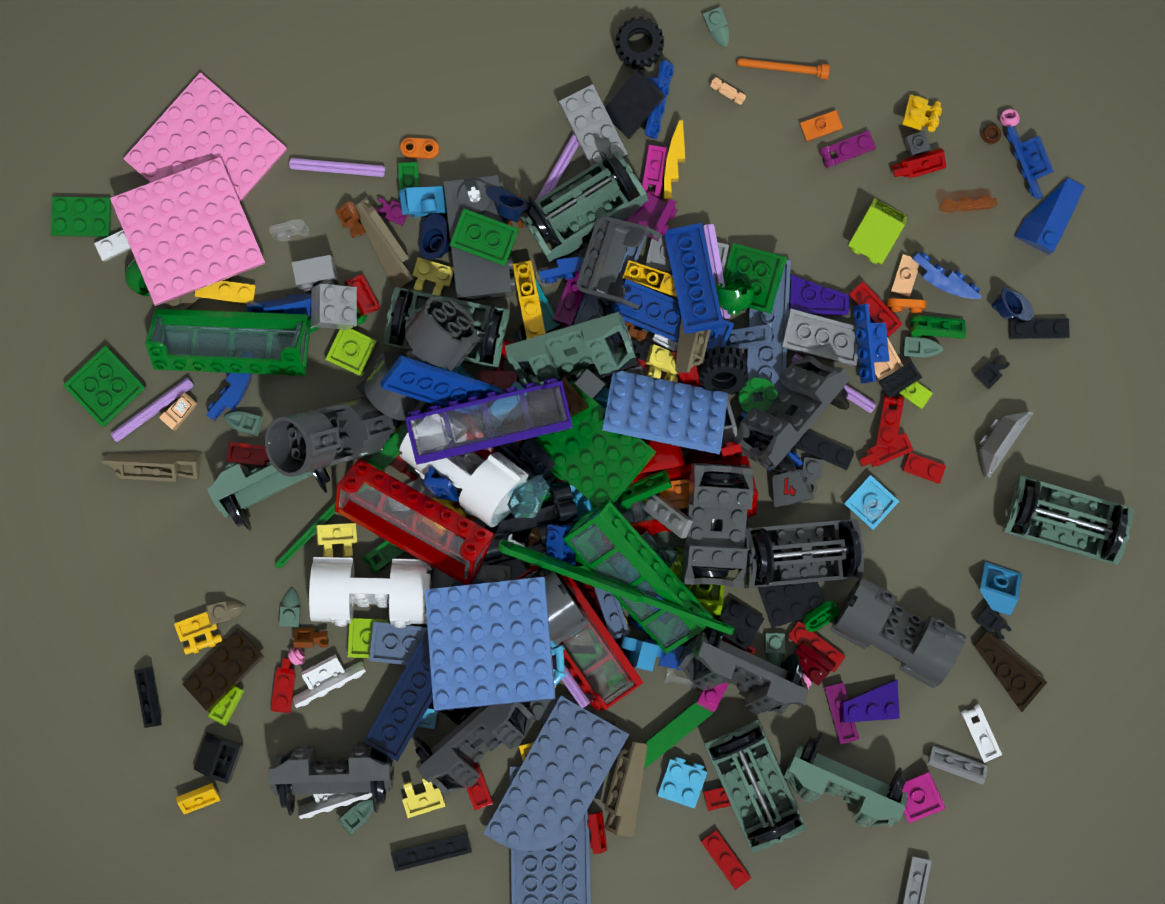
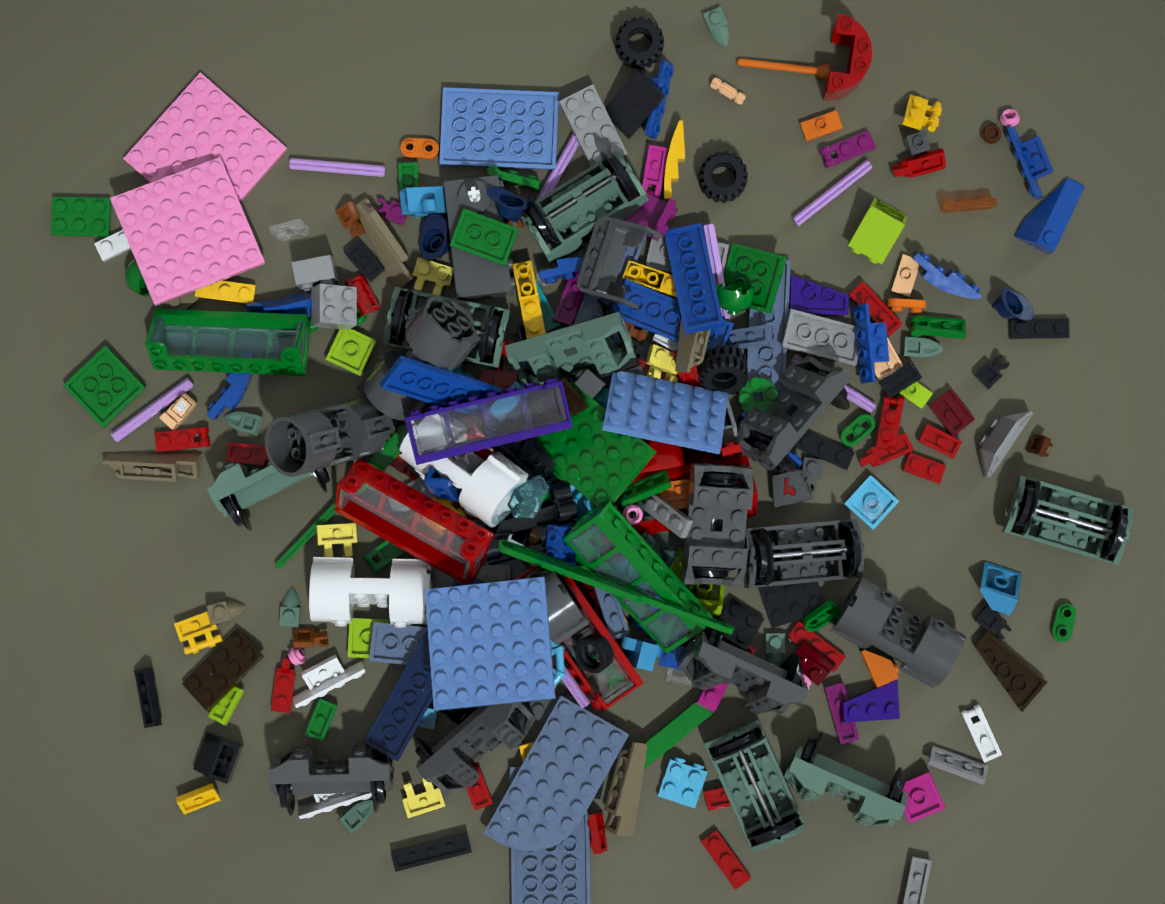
(181, 439): none -> red plate
(321, 719): none -> green plate
(364, 261): none -> black plate
(499, 128): none -> medium blue plate
(513, 178): none -> green plate
(604, 649): none -> black tyre
(638, 516): none -> bright pink plate
(723, 193): none -> black tyre
(833, 192): none -> lavender axle
(852, 34): none -> red cylinder
(857, 430): none -> green plate
(880, 668): none -> orange slope
(939, 441): none -> red plate
(951, 412): none -> dark red plate
(1039, 445): none -> reddish brown tile
(1063, 622): none -> green plate

